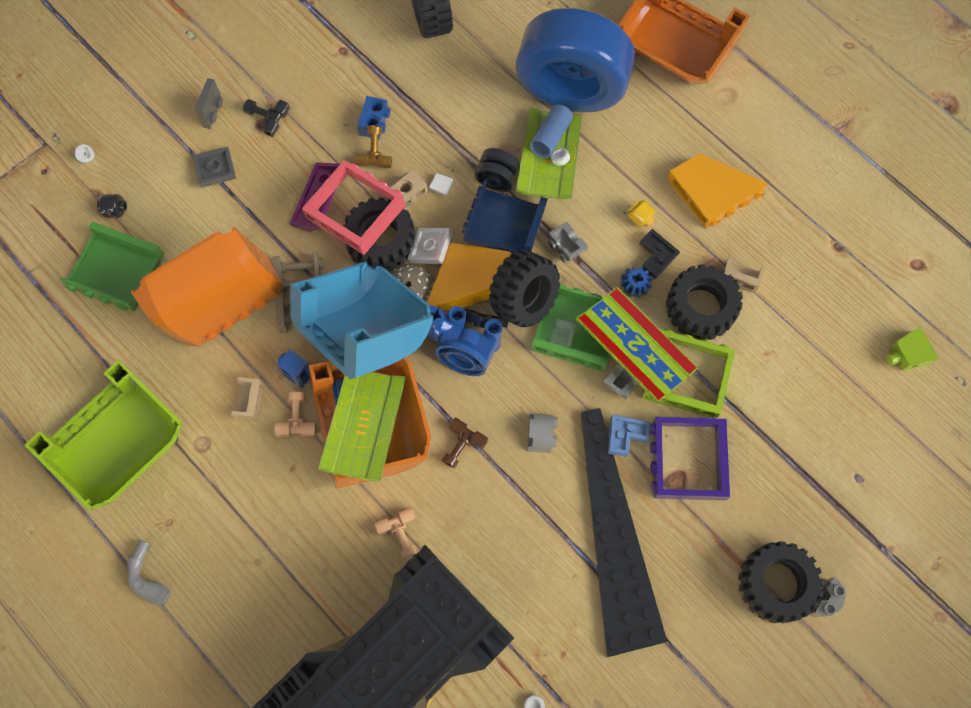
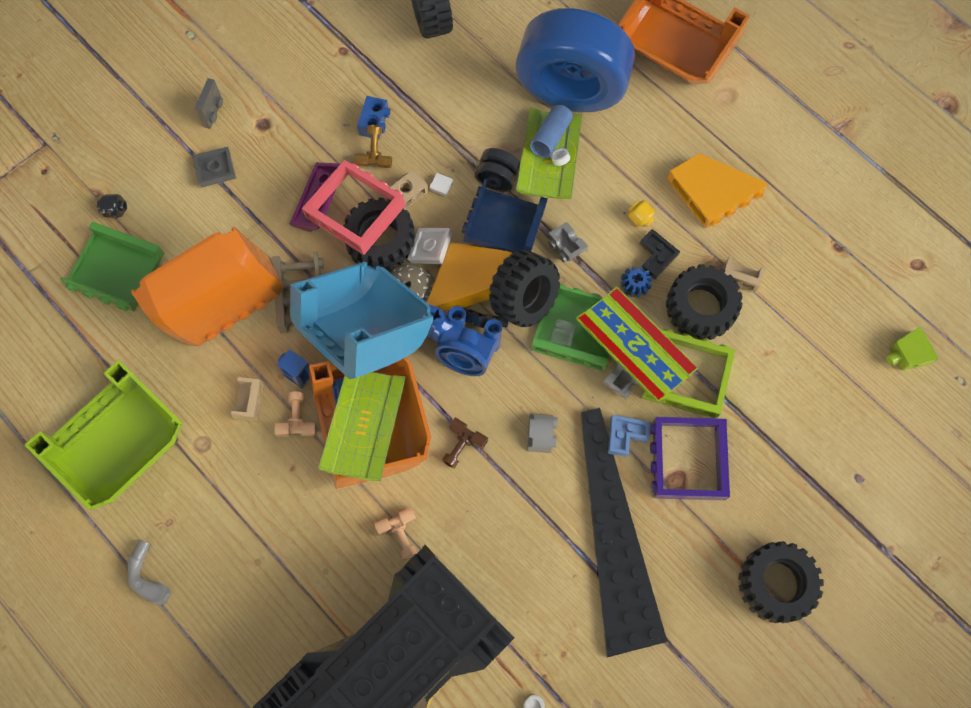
(84, 153): white tile -> none
(271, 116): black bar -> none
(832, 600): light grey cylinder -> none

